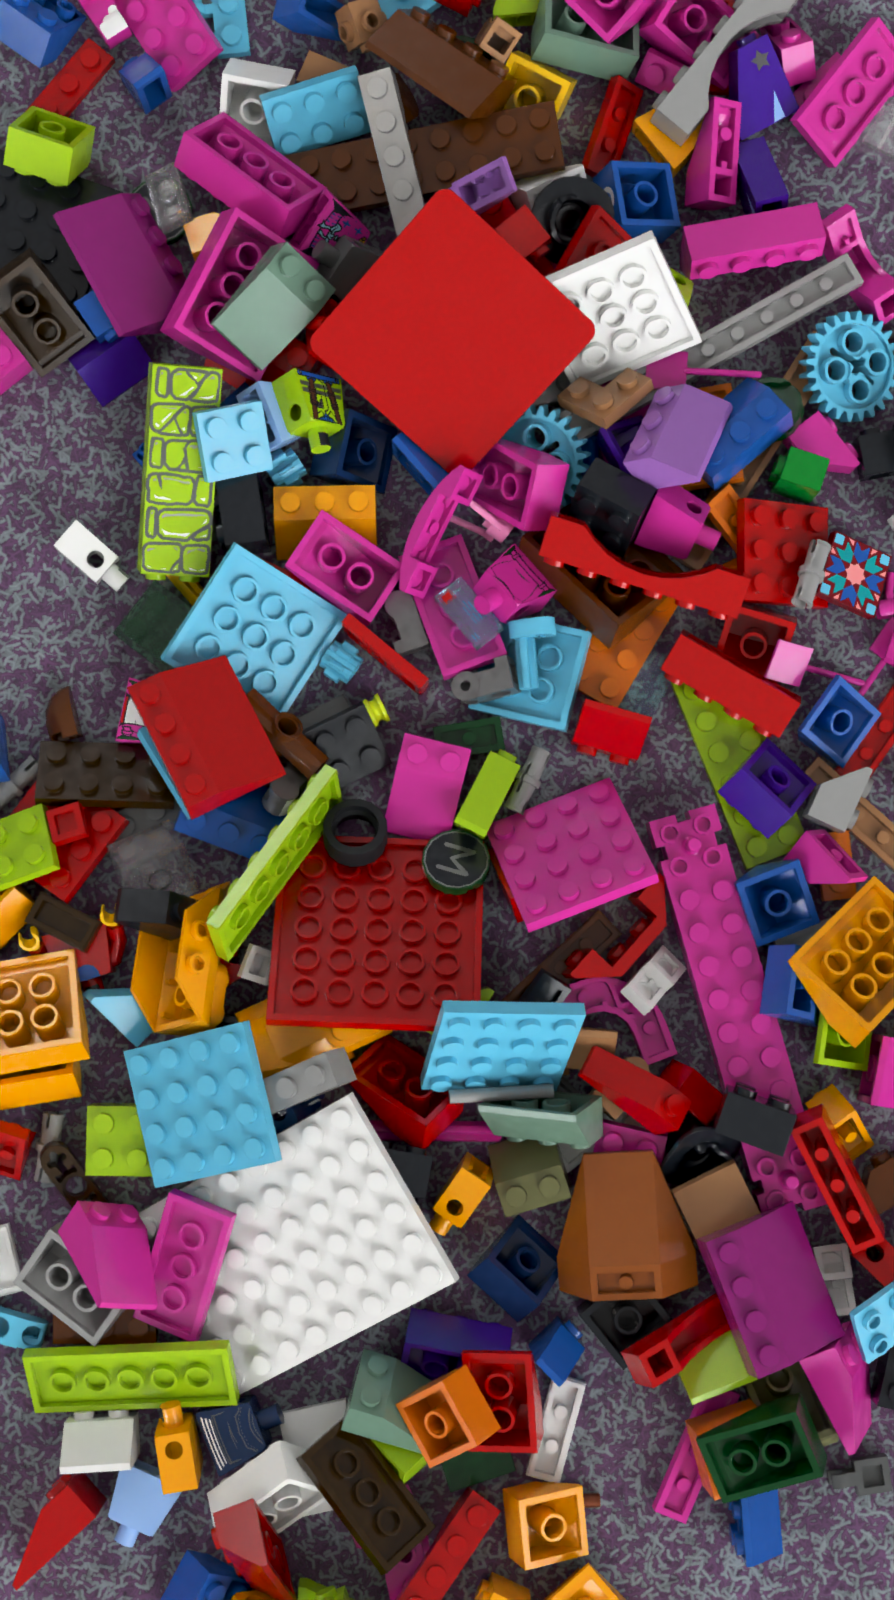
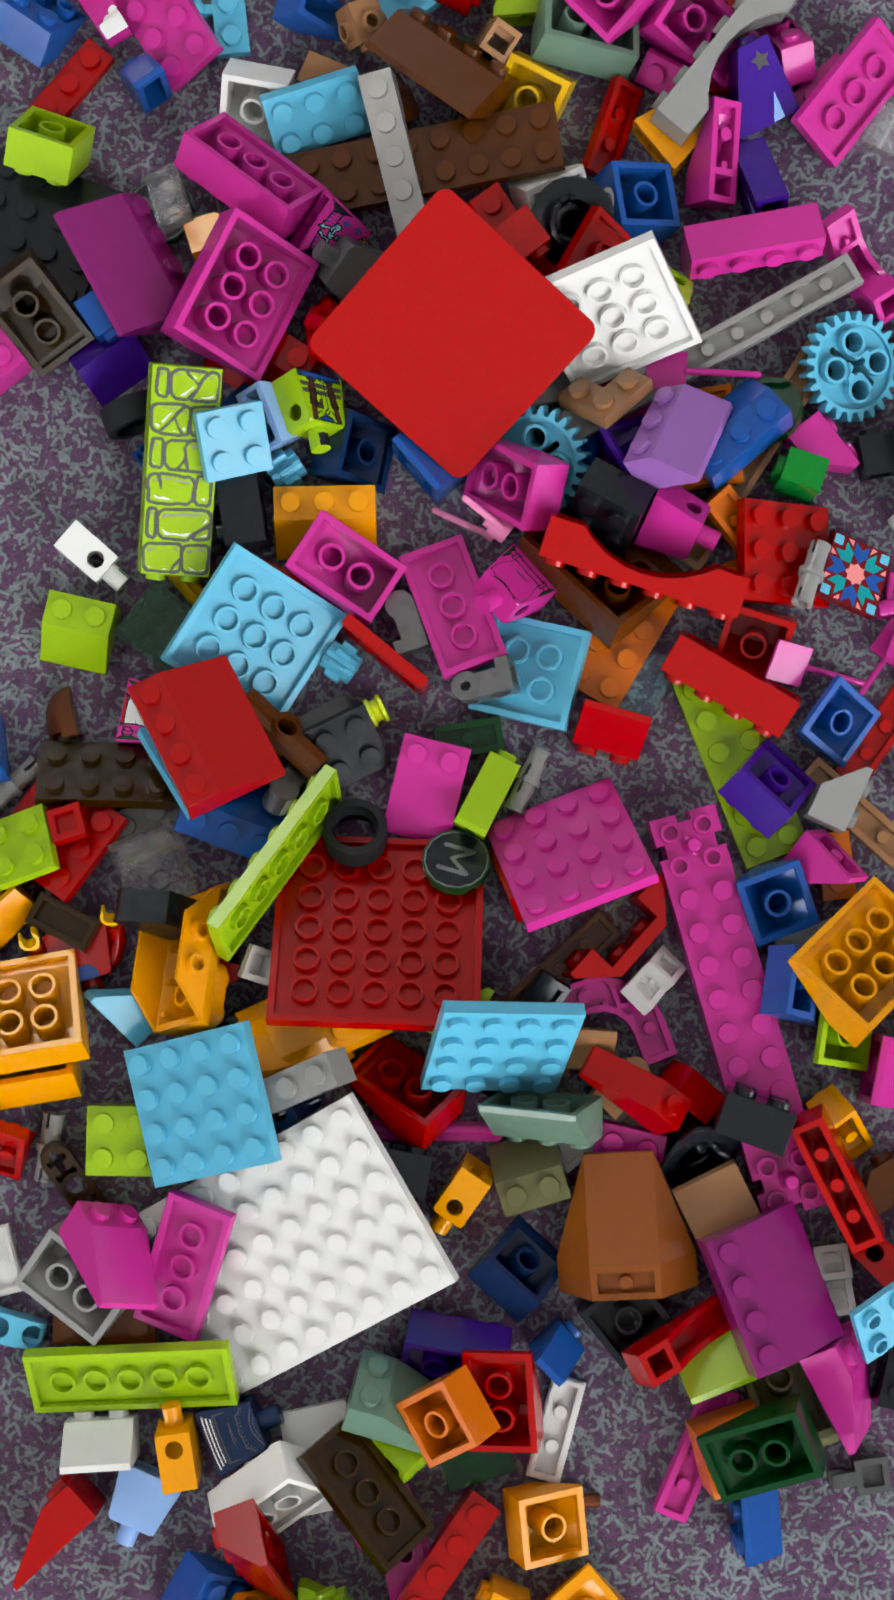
(78, 631): none -> lime slope
(125, 415): none -> black tyre
(272, 305): sand green slope -> none
(429, 526): dark pink slope -> none
(458, 604): clear light blue tile -> none
(486, 185): medium lavender slope -> none
(501, 1093): light grey bar -> none
(524, 634): medium azure piece -> none

